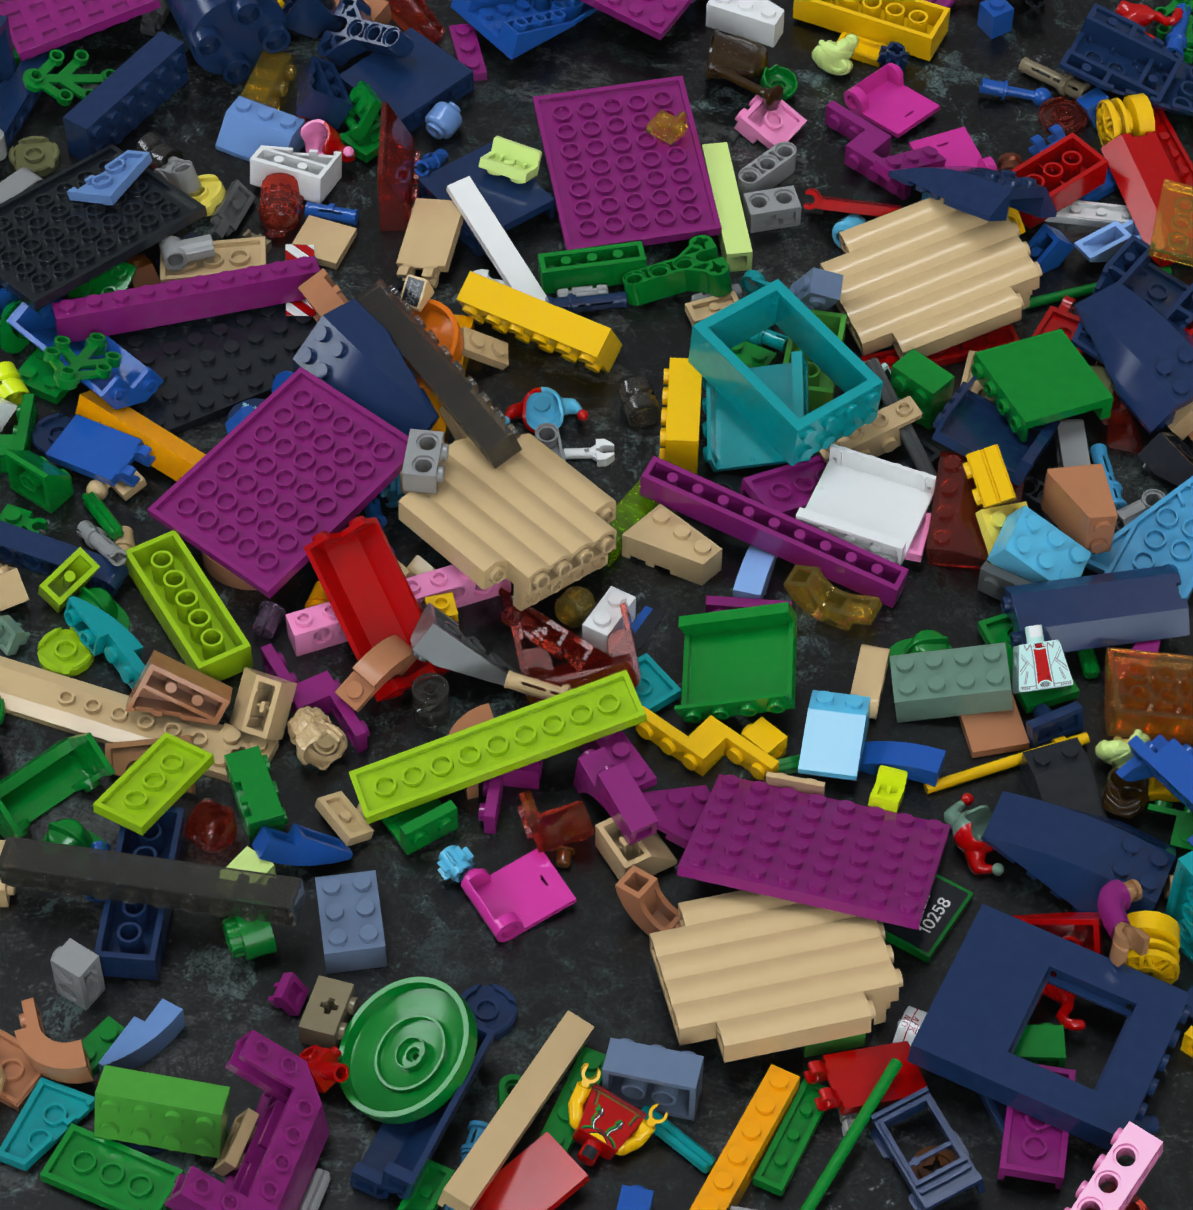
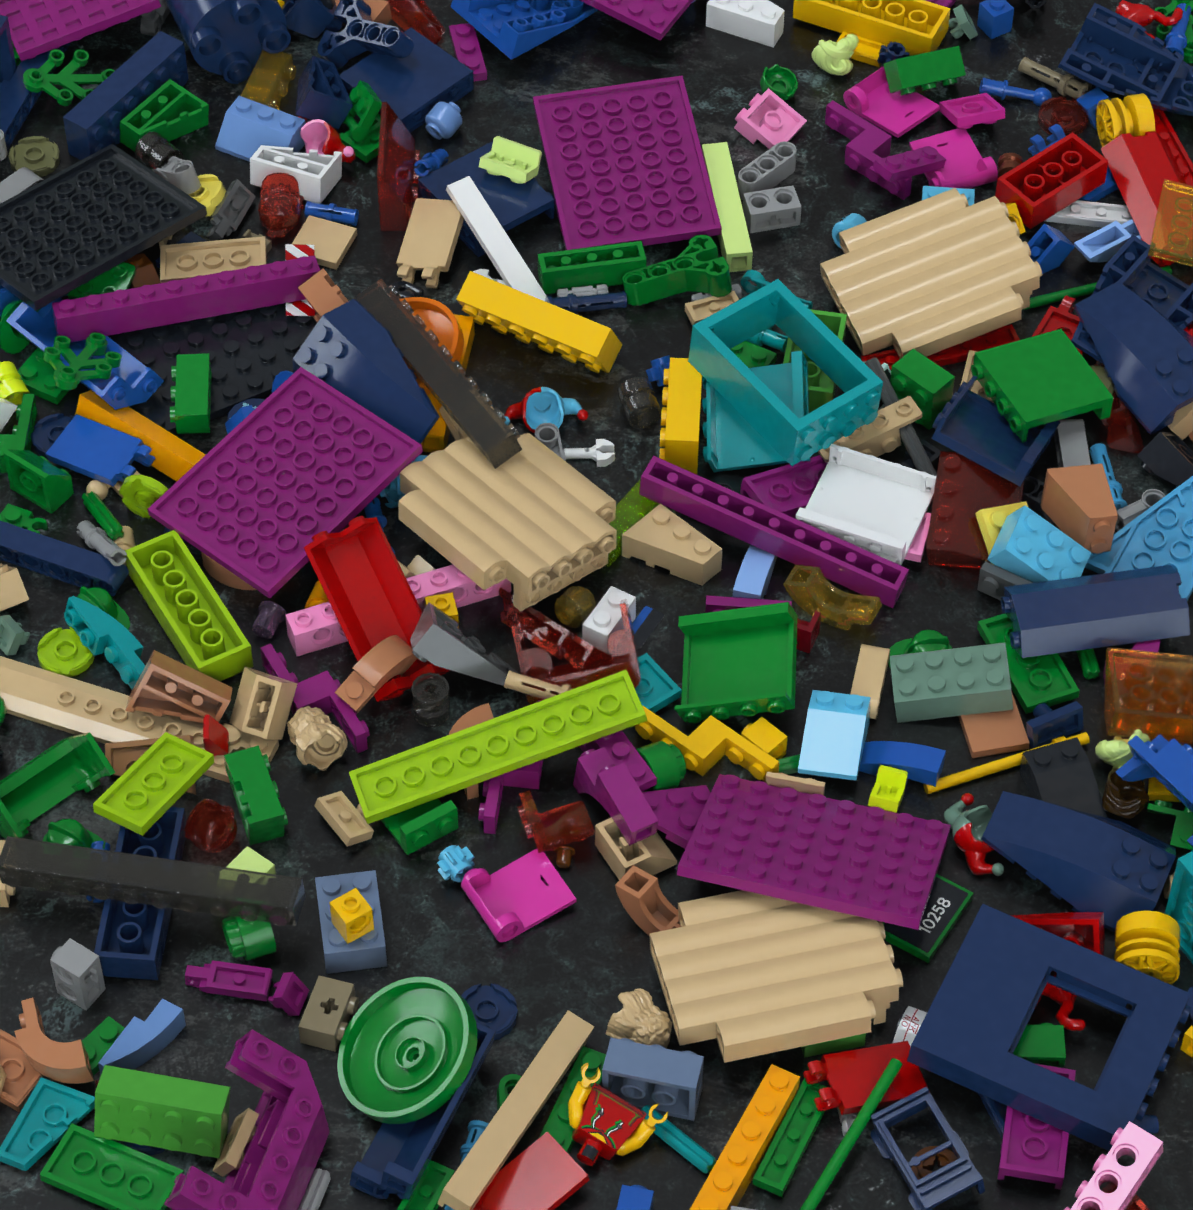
(68, 579): lime slope -> none
(114, 181): medium blue wing -> none
(140, 493): none -> lime tile
(168, 111): none -> green wedge
(179, 252): light grey piece -> none
(191, 393): none -> green brick
(215, 736): none -> red slope
(231, 979): none -> magenta hinge
(299, 847): blue slope -> none
(325, 1066): red piece -> none
(351, 915): none -> yellow brick
(416, 292): slope -> none
(423, 461): light grey brick -> none
(485, 349): tan plate -> none
(640, 1020): none -> tan hair
(657, 370): none -> blue gear
(665, 762): none -> green piece
(667, 126): clear yellow bracket -> none
(738, 59): dark brown piece -> none
(808, 632): none -> dark red panel
(818, 289): sand blue brick -> none
(848, 205): red tile -> none
(924, 70): none -> green brick
(962, 24): none -> sand green tile
(972, 110): none -> dark pink plate
(980, 190): dark blue wedge -> none
(990, 477): yellow brick -> none
(1039, 663): light aqua torso -> none
(1112, 905): piece -> none

